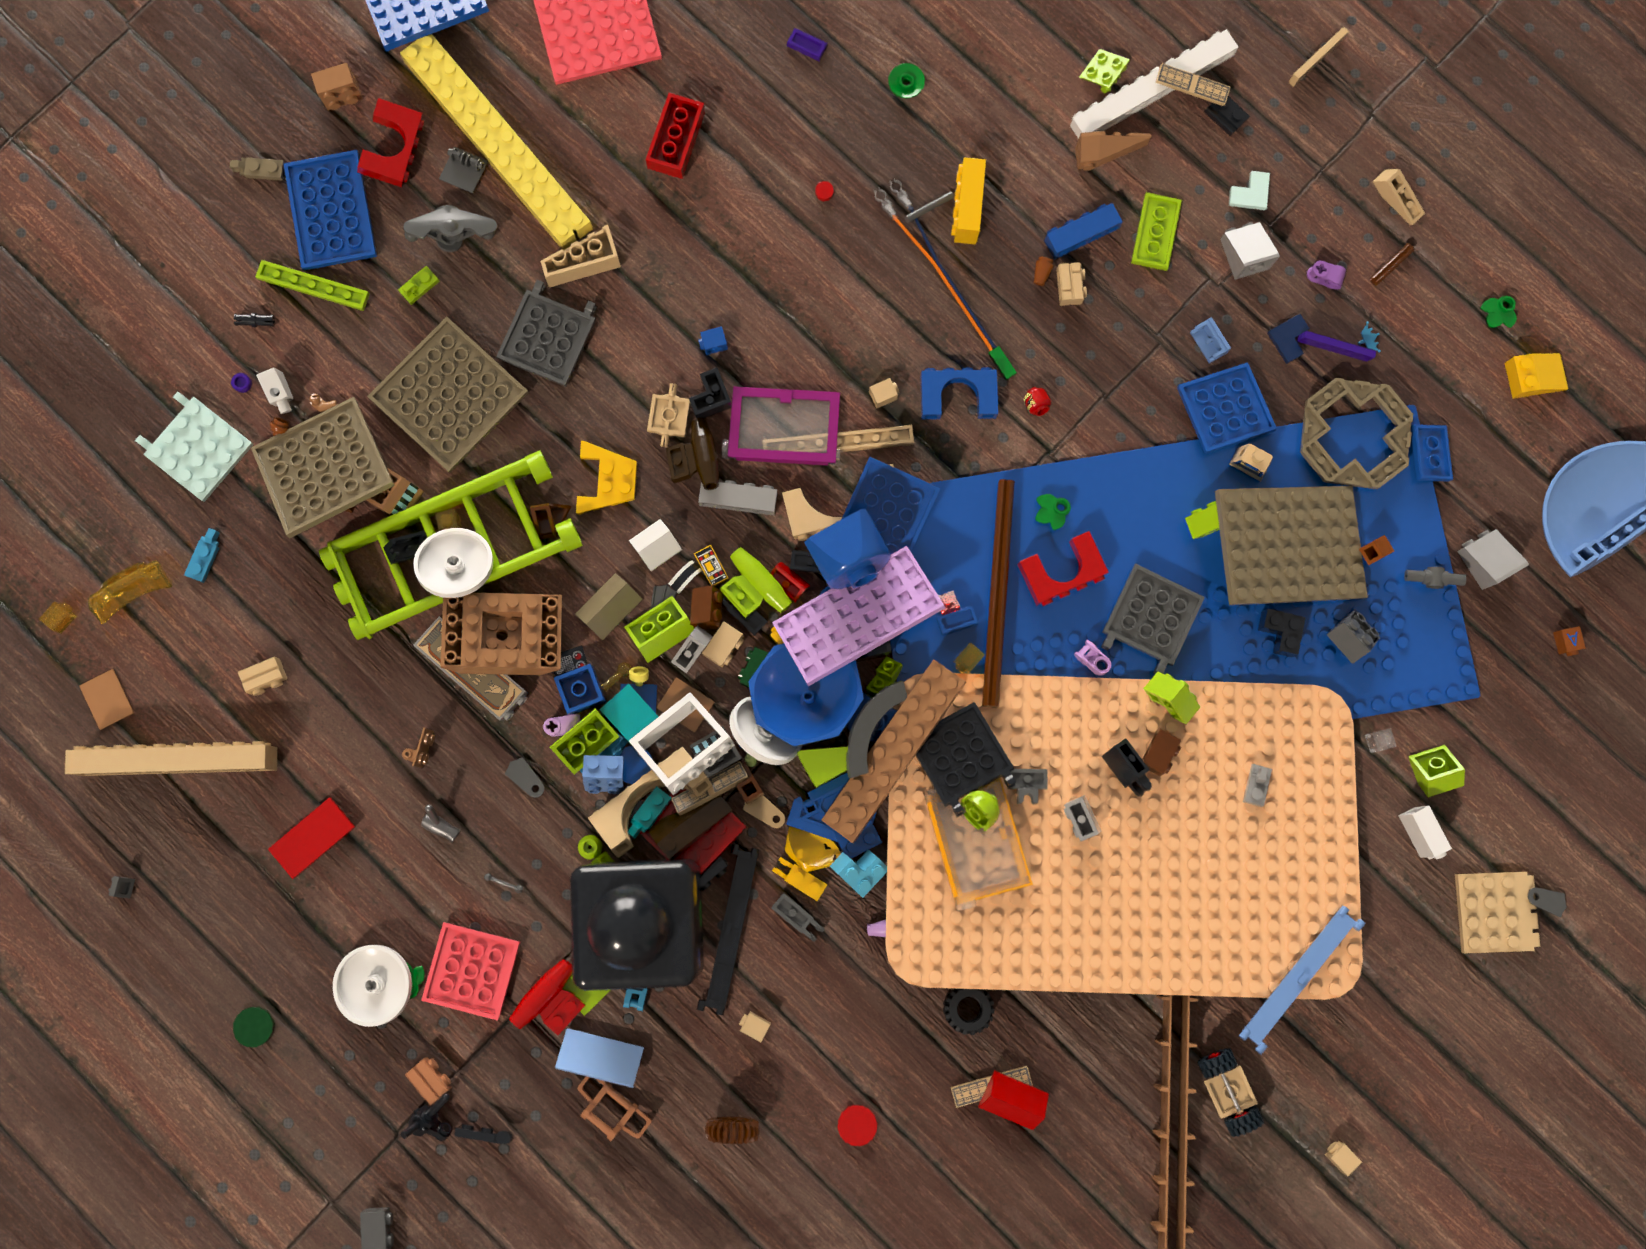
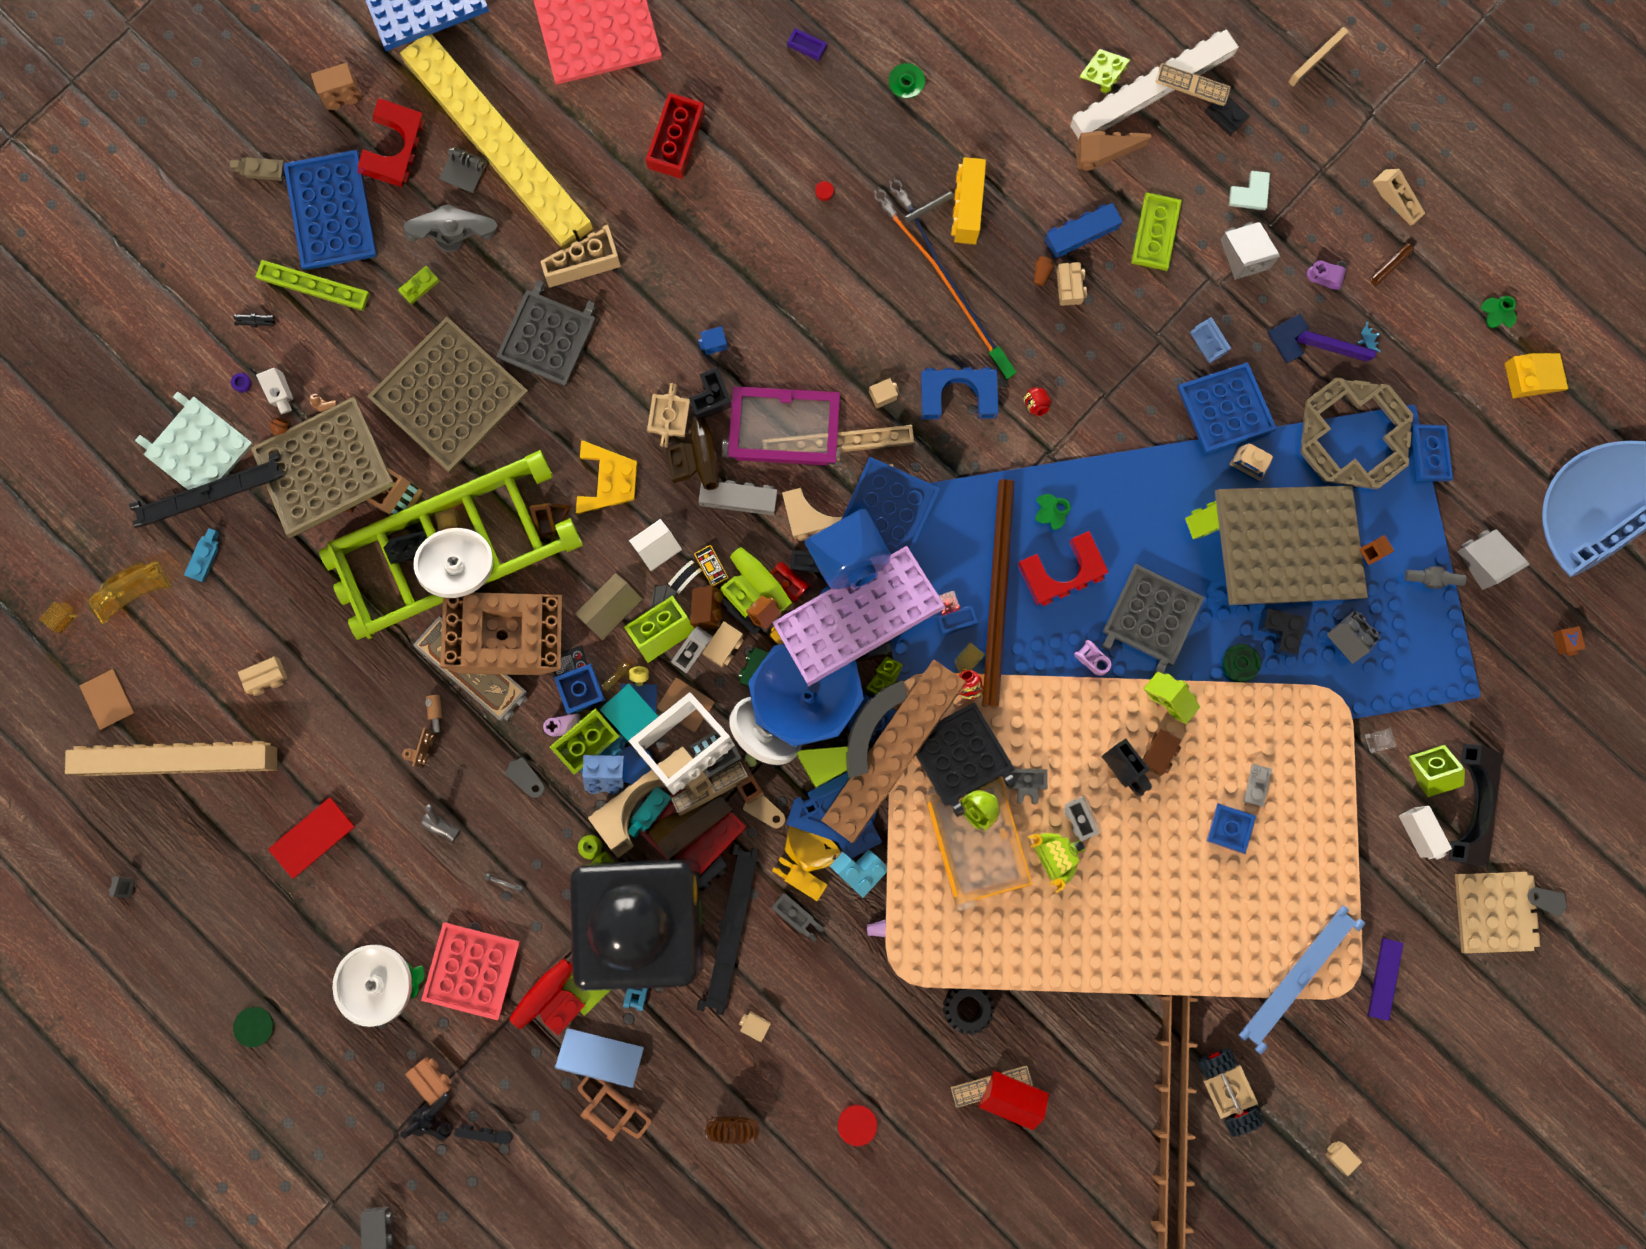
(207, 493): none -> black piece
(434, 711): none -> medium nougat piece
(763, 612): none -> dark orange brick
(974, 685): none -> red head
(1057, 857): none -> lime torso
(1231, 828): none -> blue plate
(1241, 663): none -> dark green tile
(1385, 979): none -> dark purple tile
(1485, 769): none -> black arch

